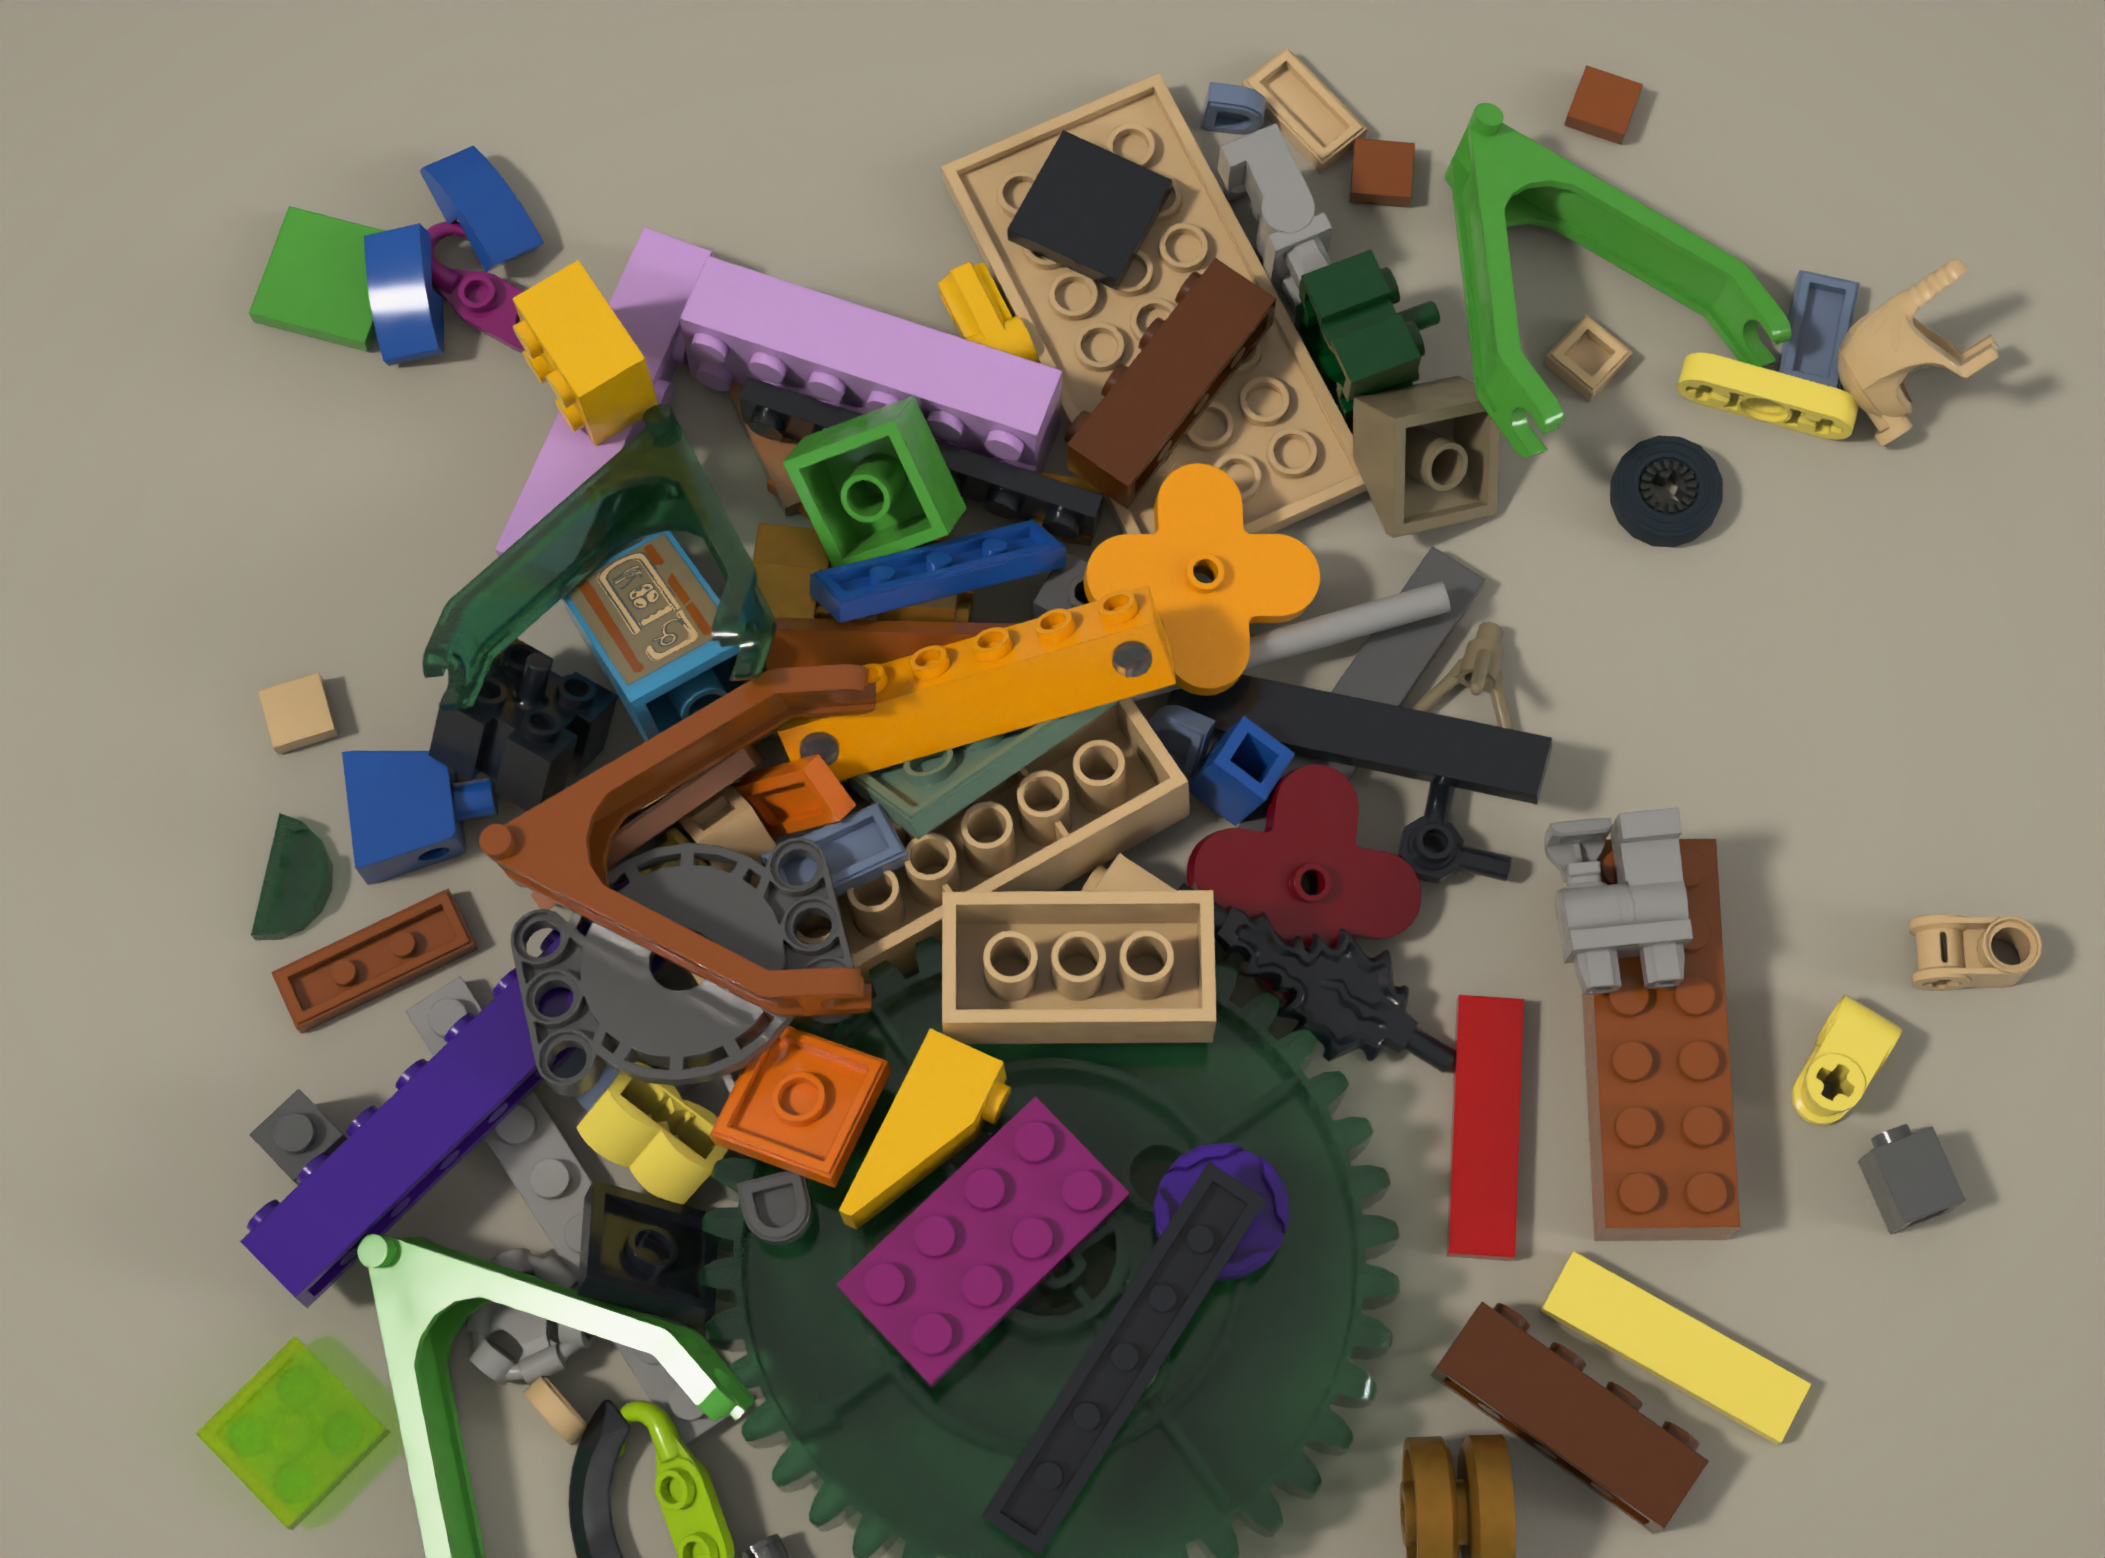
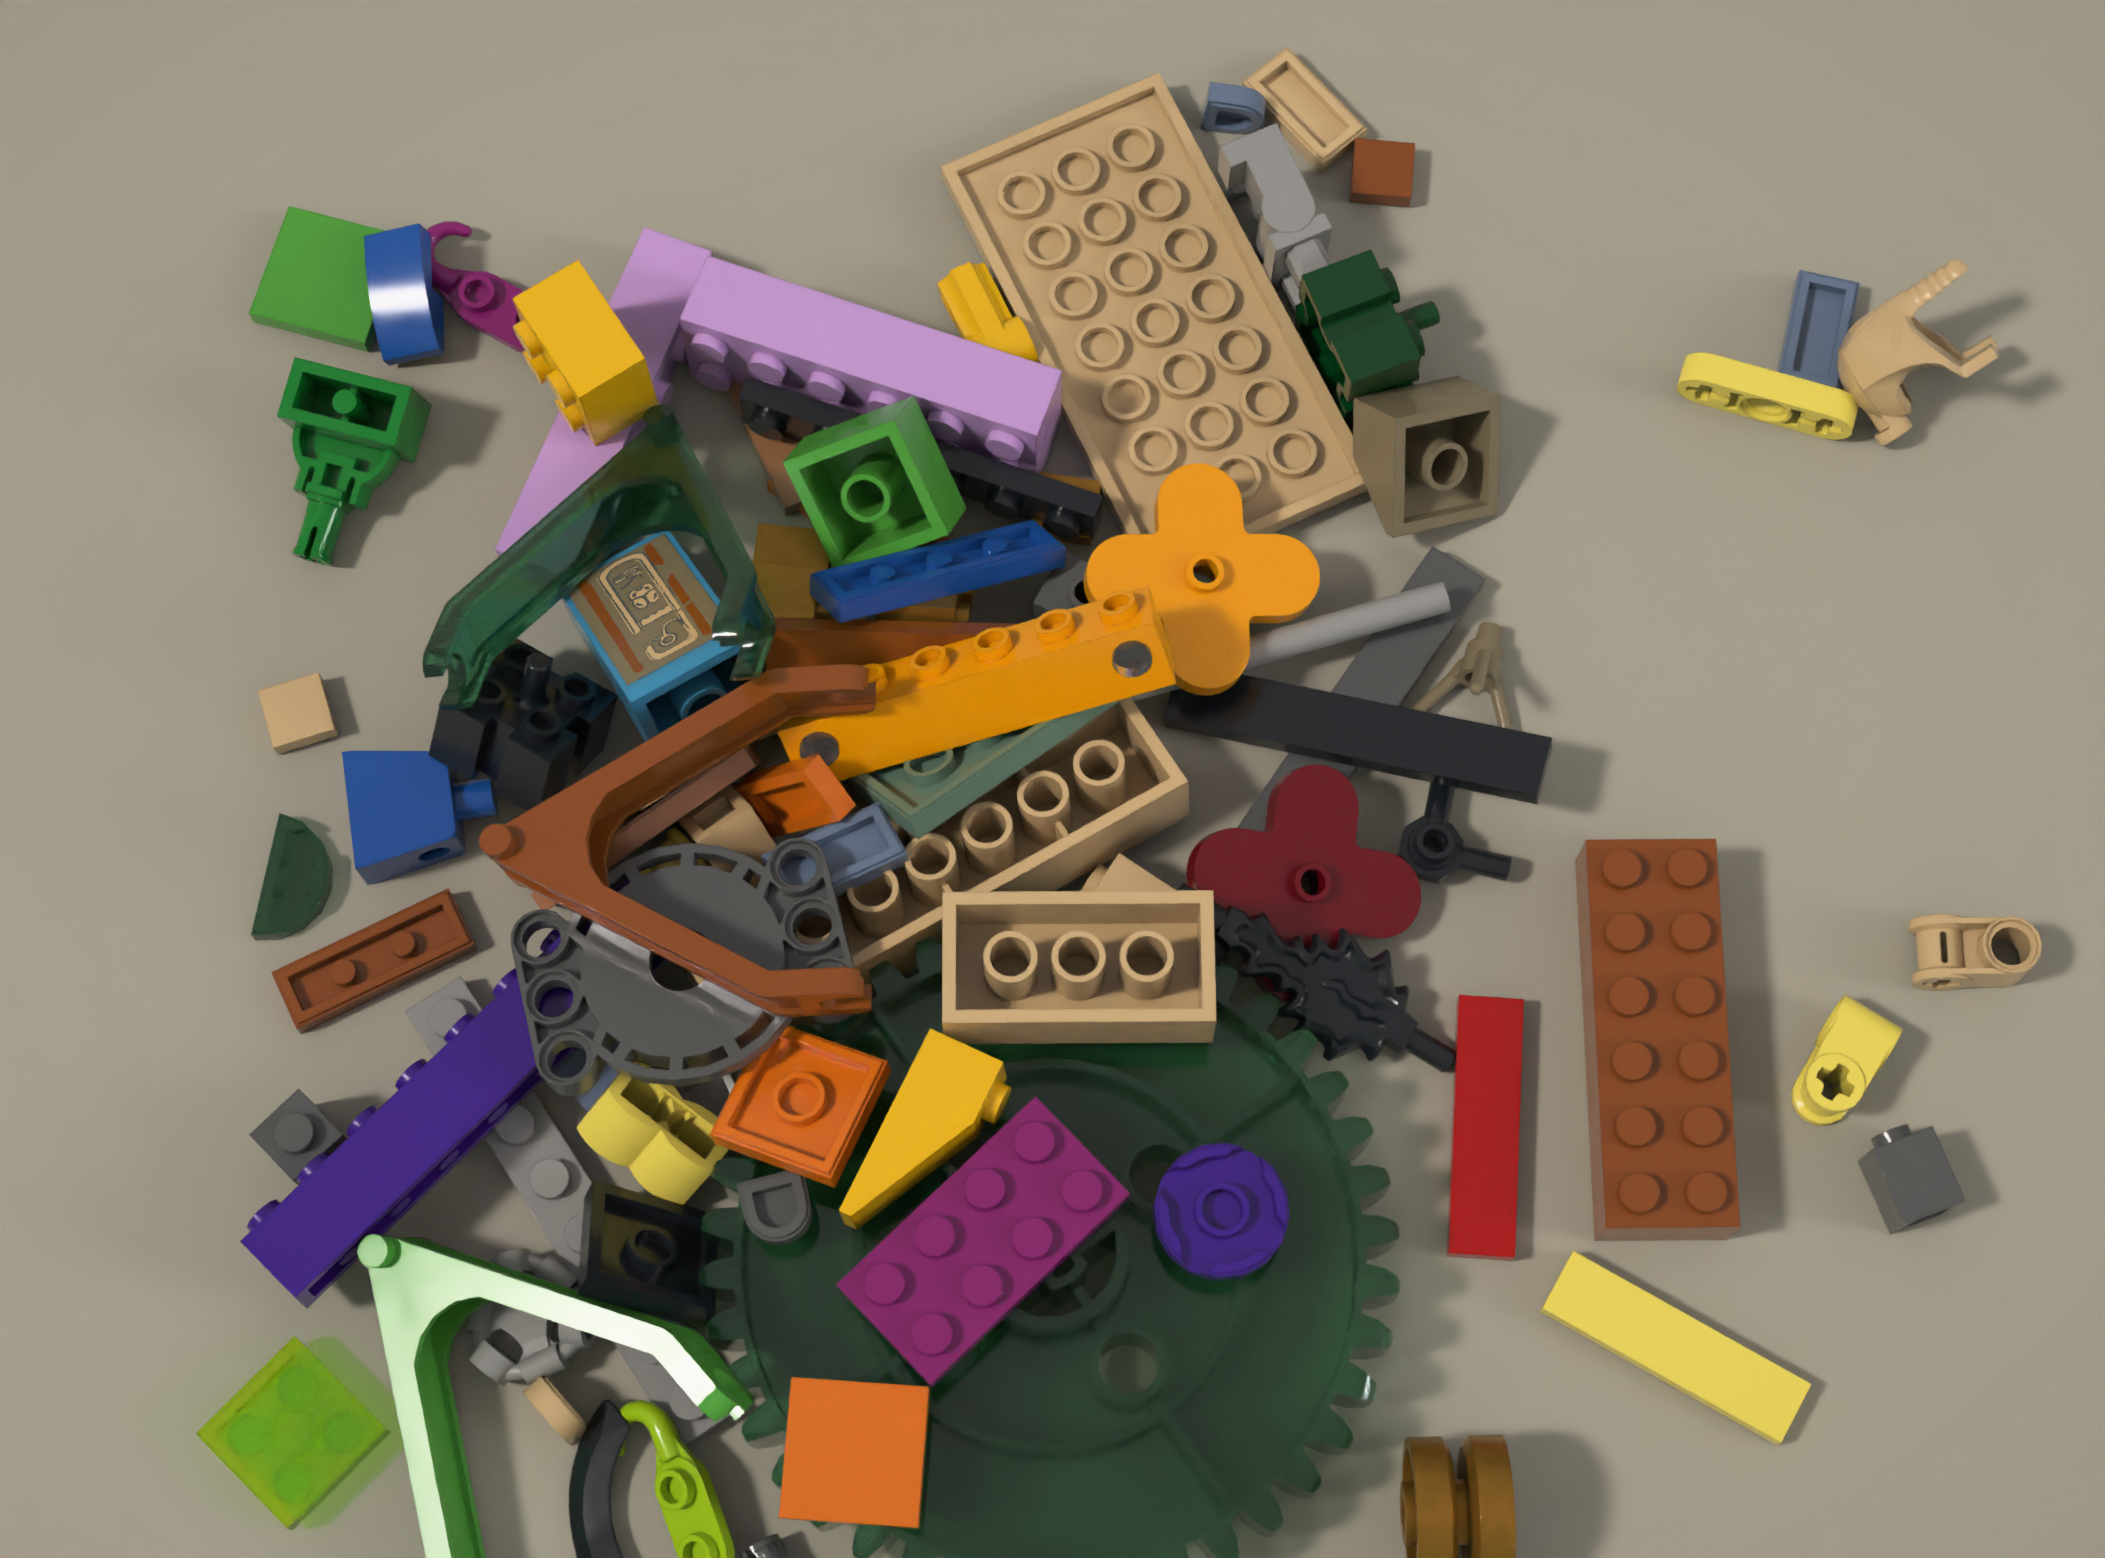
(346, 443): none -> green brick
(485, 206): blue slope -> none
(854, 1452): none -> orange tile
(1089, 210): black tile -> none
(1123, 1358): black plate -> none
(1169, 382): reddish brown brick -> none
(1183, 735): sand blue tile -> none
(1240, 771): blue brick -> none
(1513, 181): bright green piece -> none
(1571, 1417): reddish brown brick -> none
(1587, 358): tan tile -> none
(1603, 104): dark orange tile -> none
(1635, 917): light grey hips -> none
(1657, 462): black bush -> none

